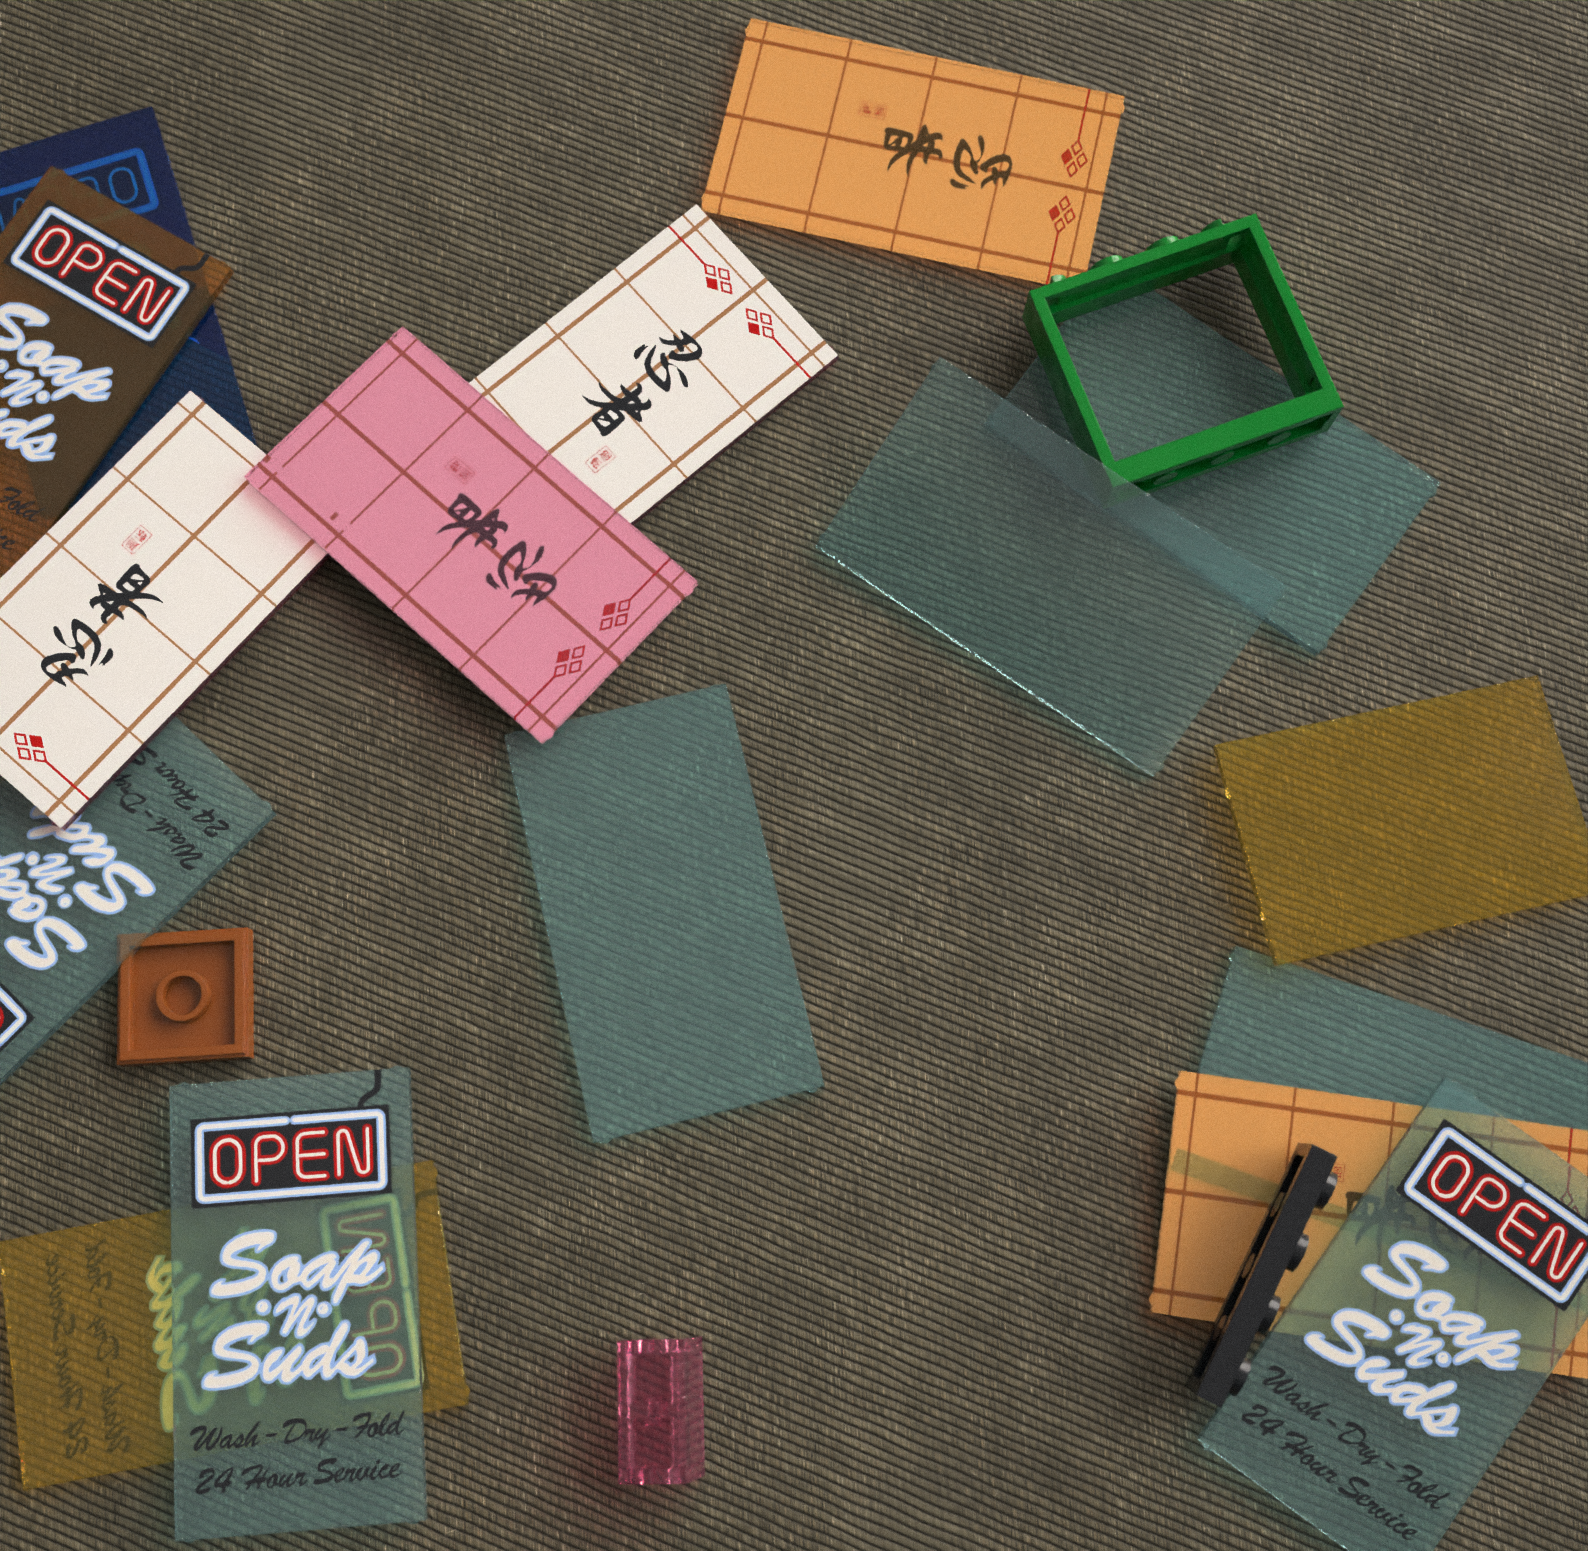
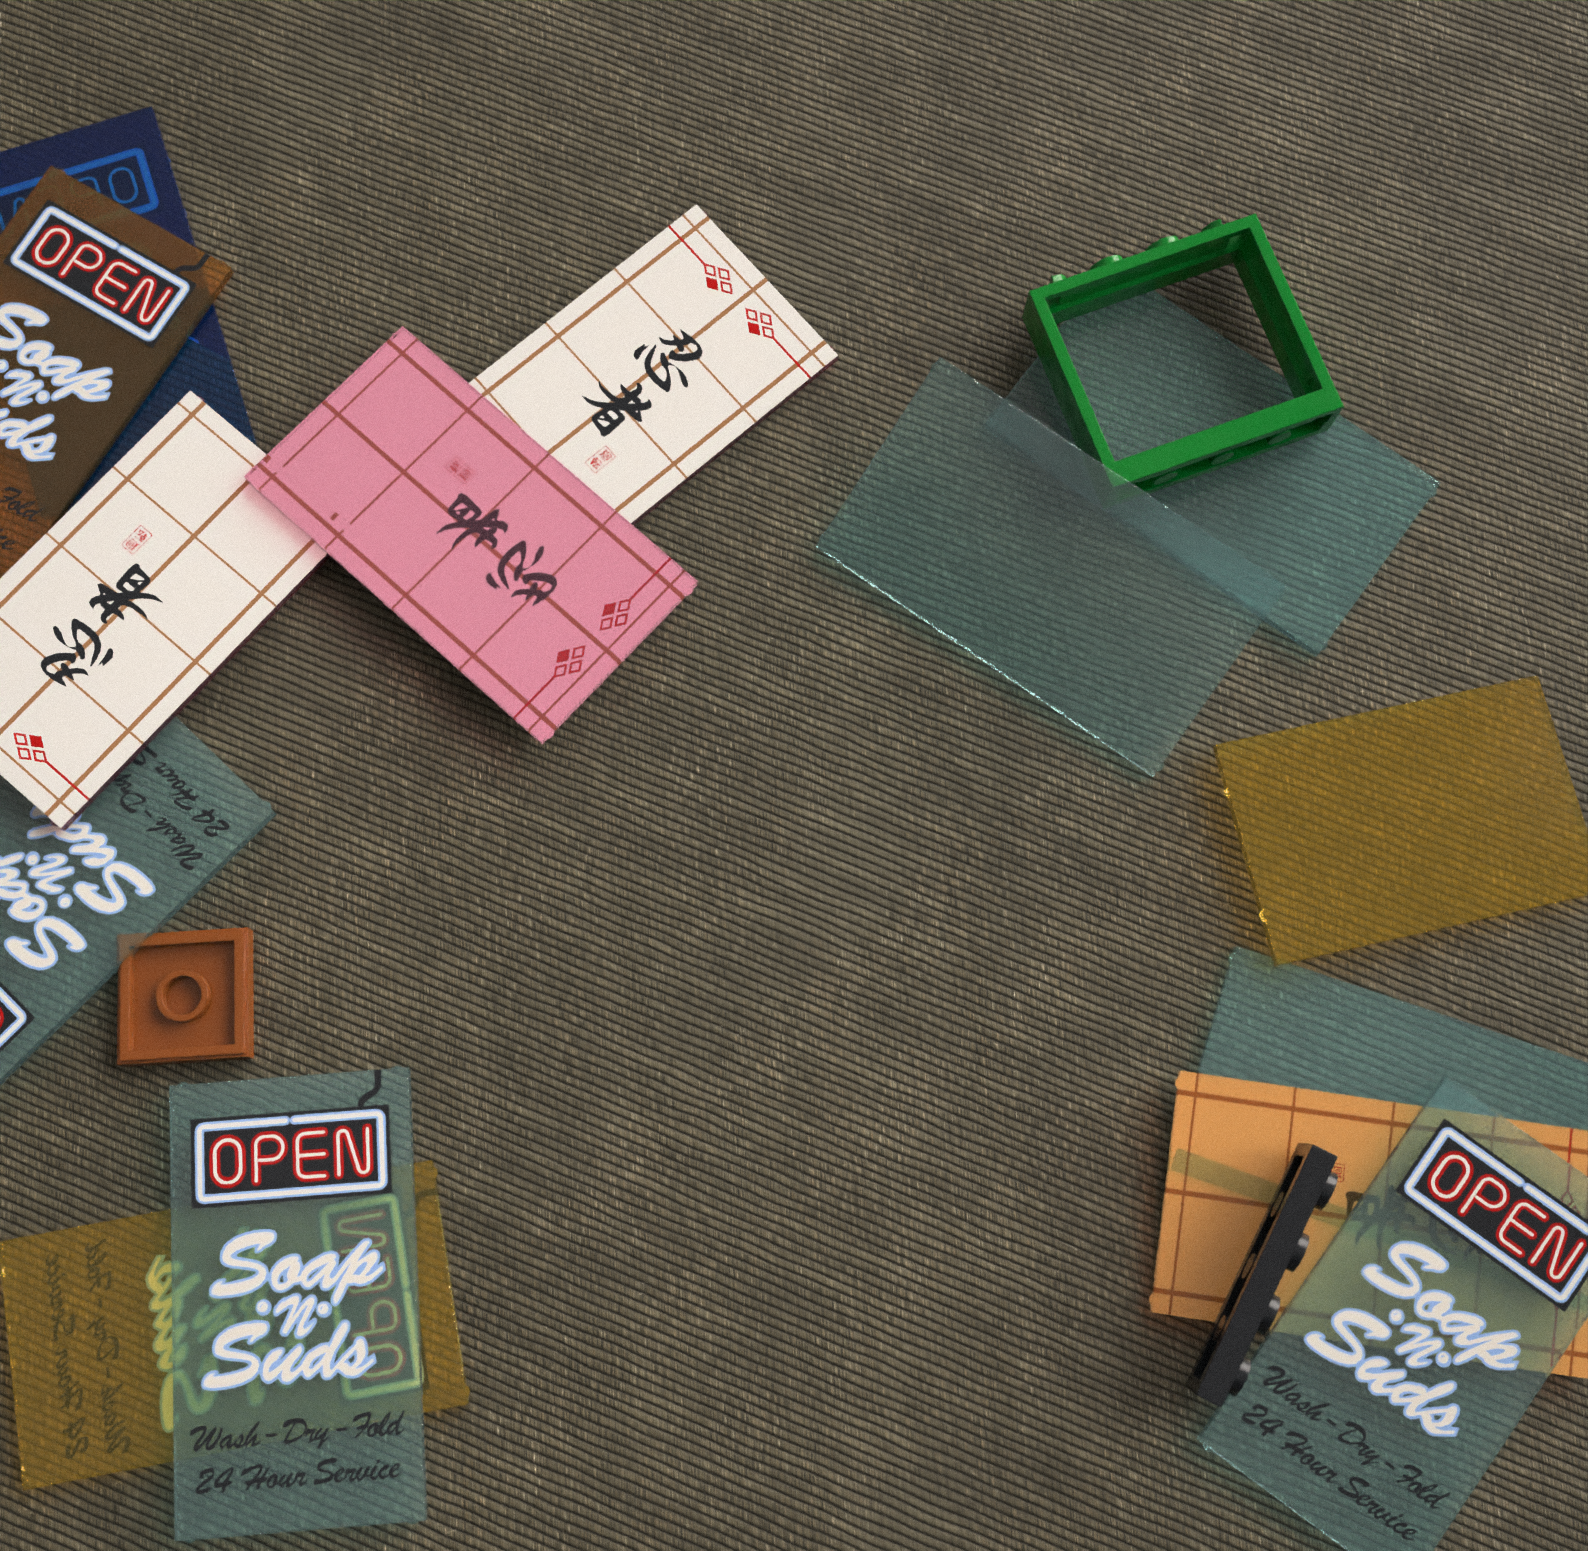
(660, 1410): clear pink hinge -> none
(662, 914): clear light blue piece -> none
(913, 153): clear orange piece -> none

